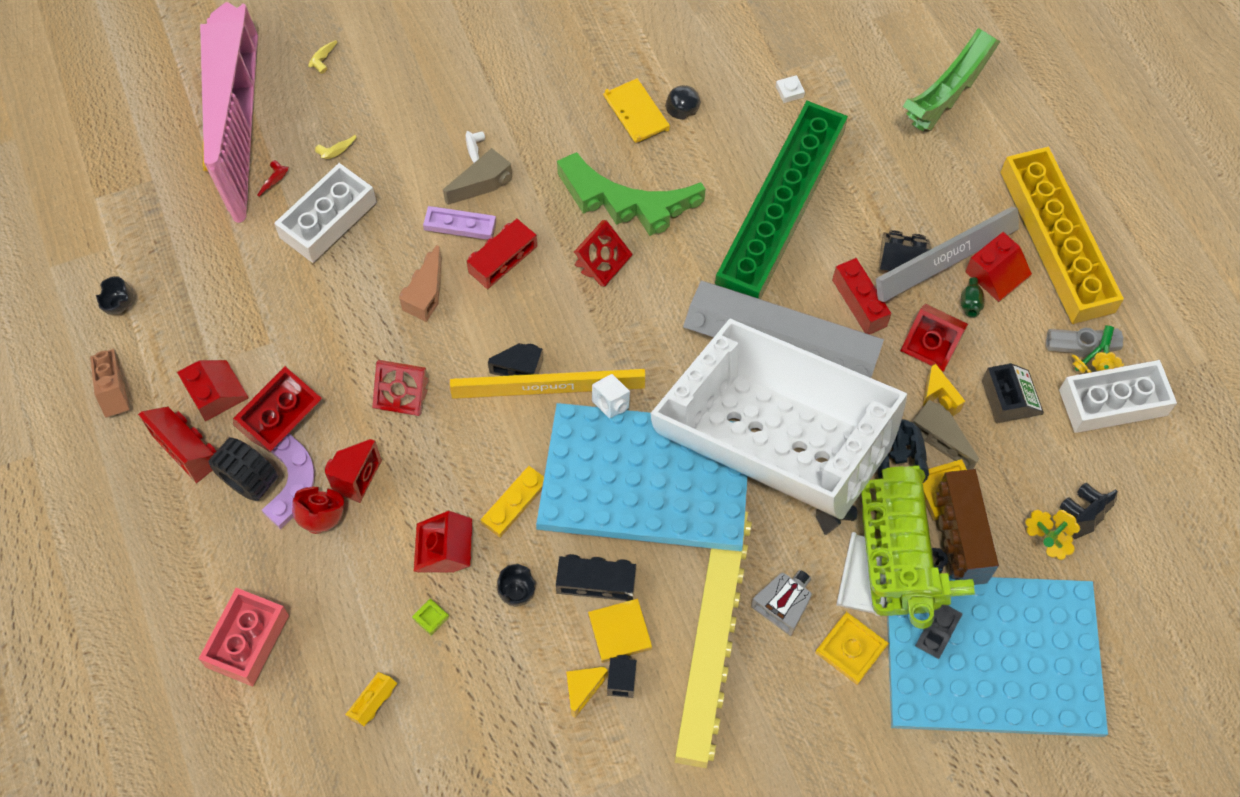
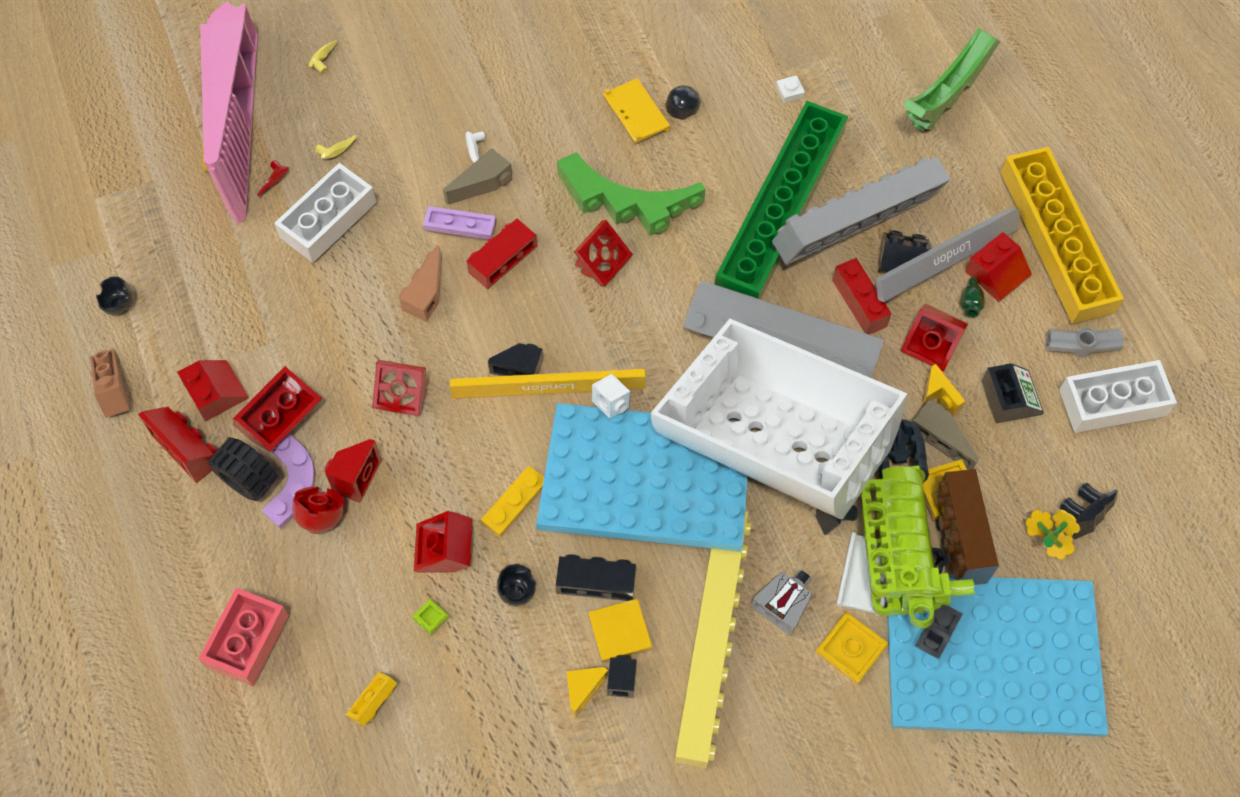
(860, 209): none -> light grey brick
(1103, 360): plant -> none

